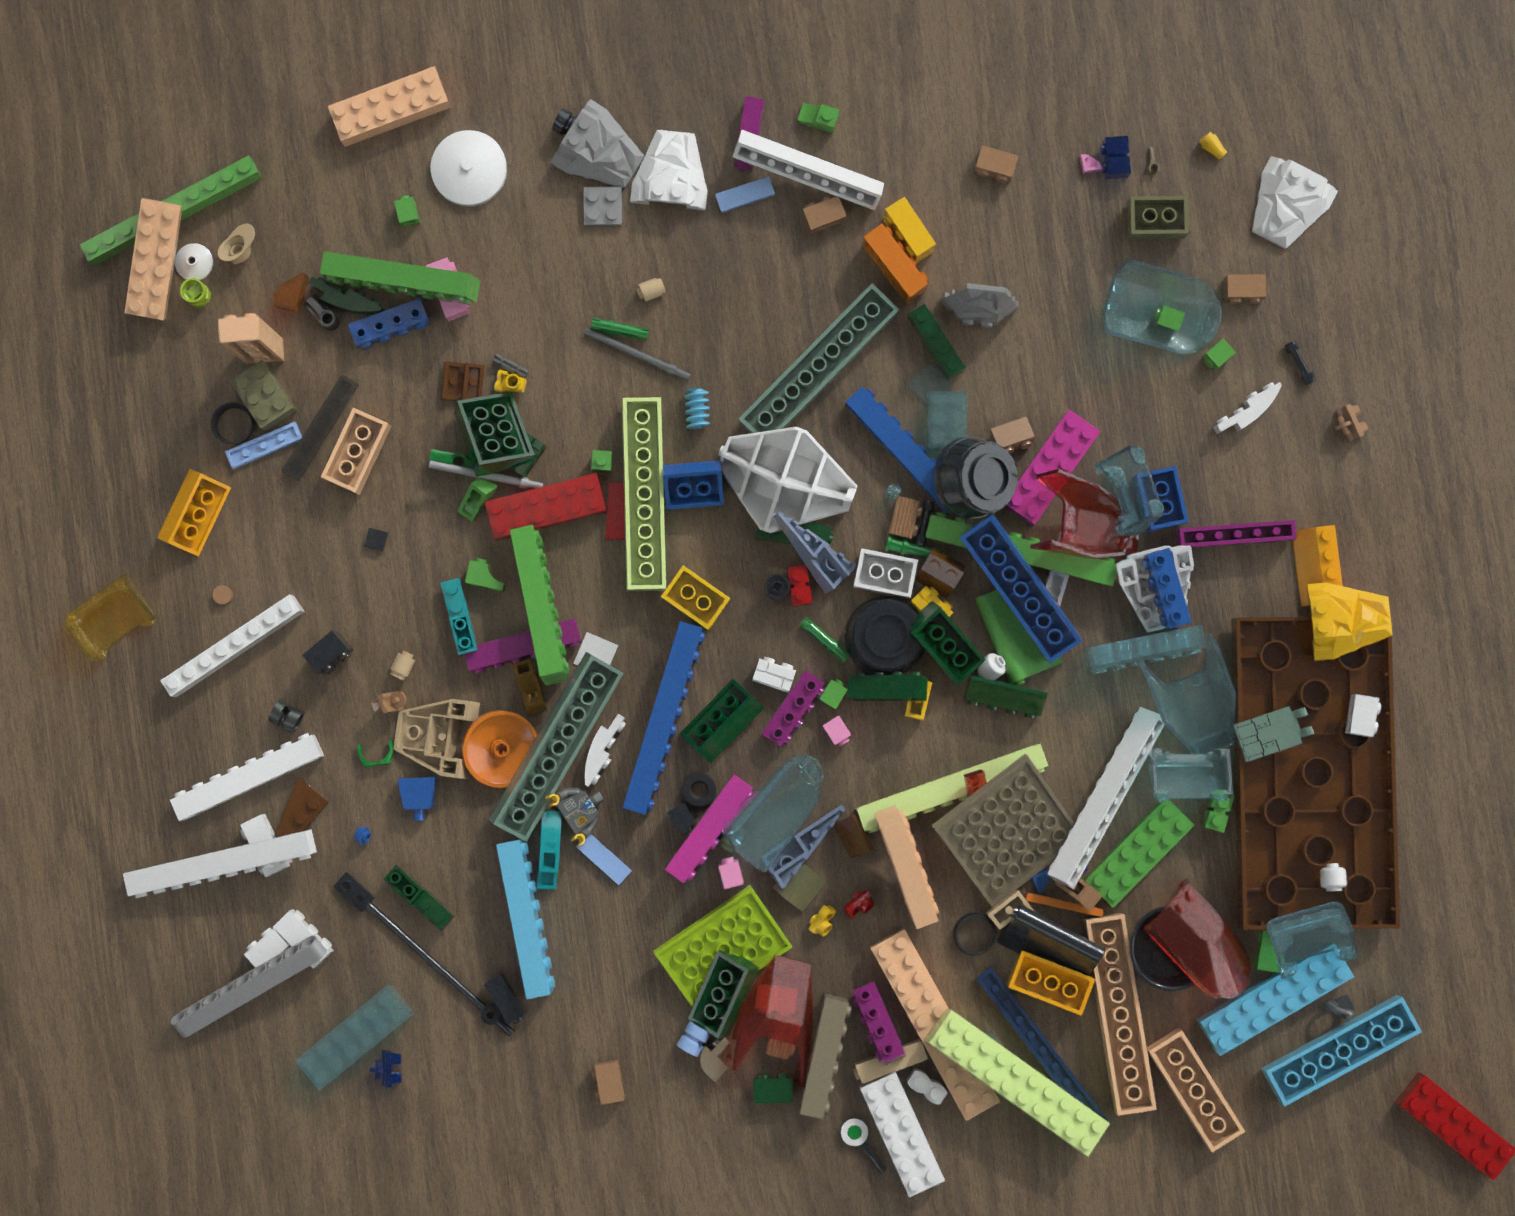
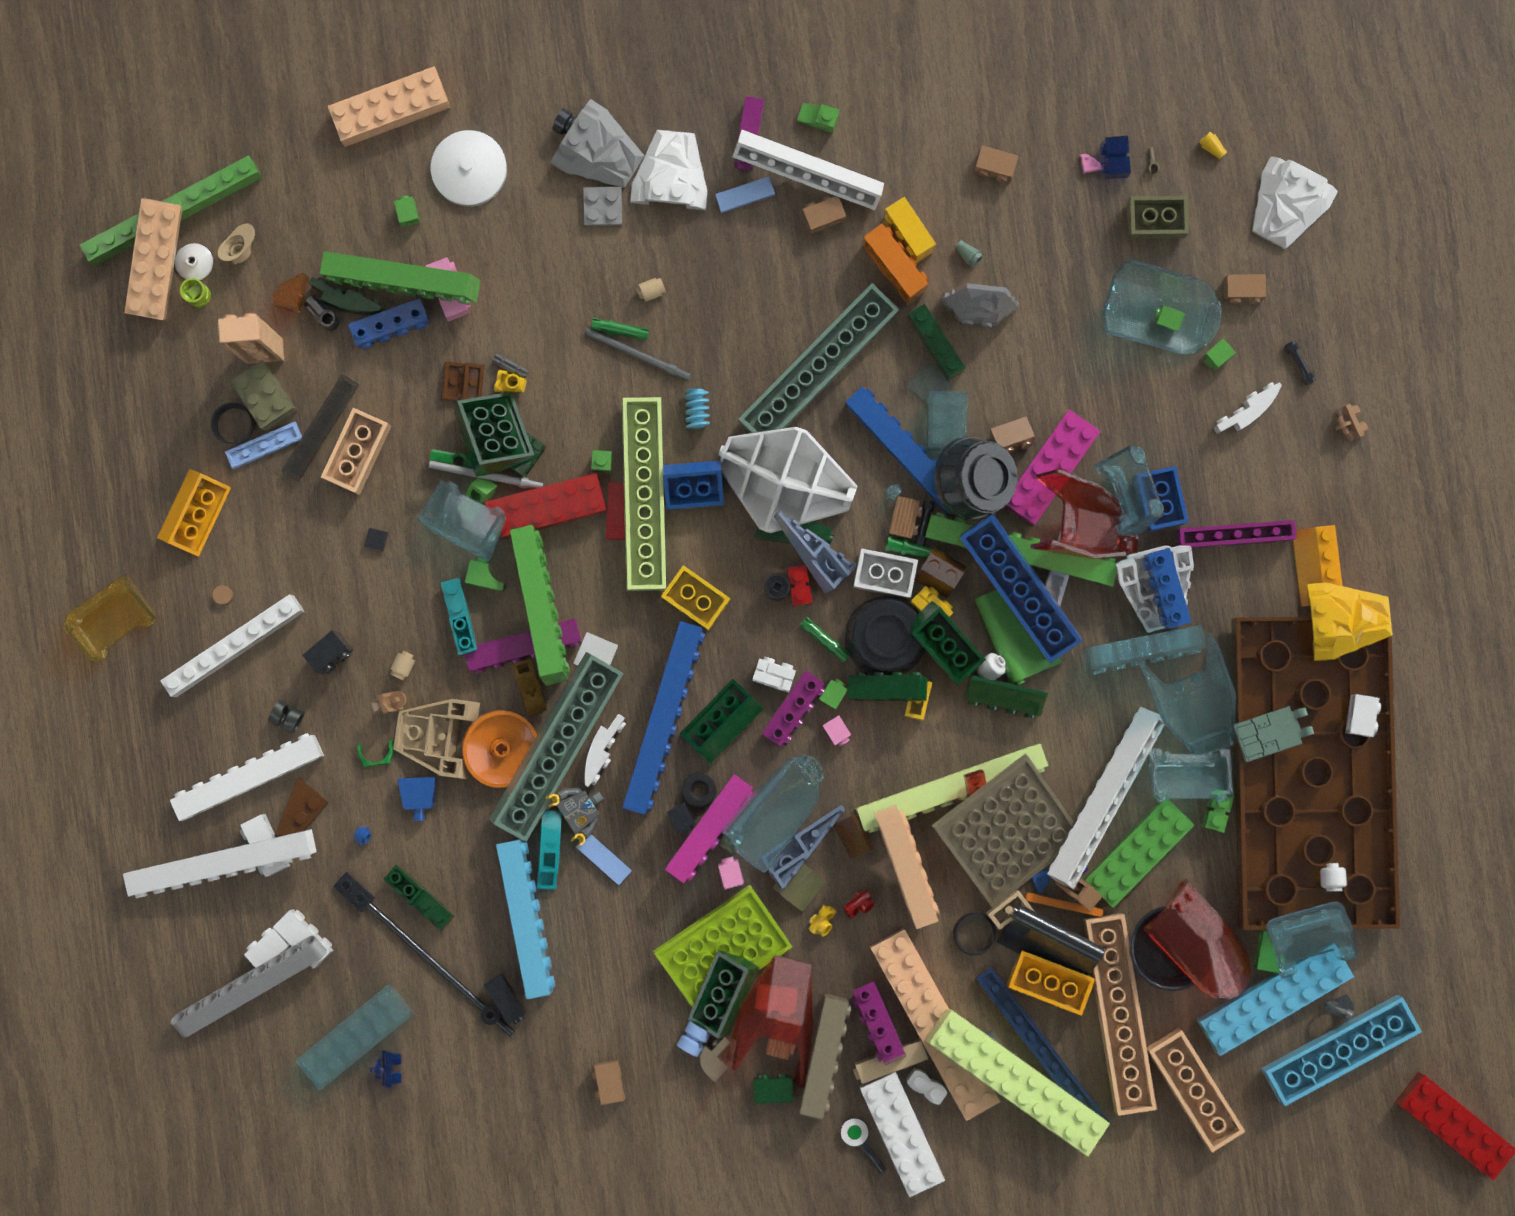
(463, 520): none -> clear light blue windscreen
(969, 254): none -> sand green cone

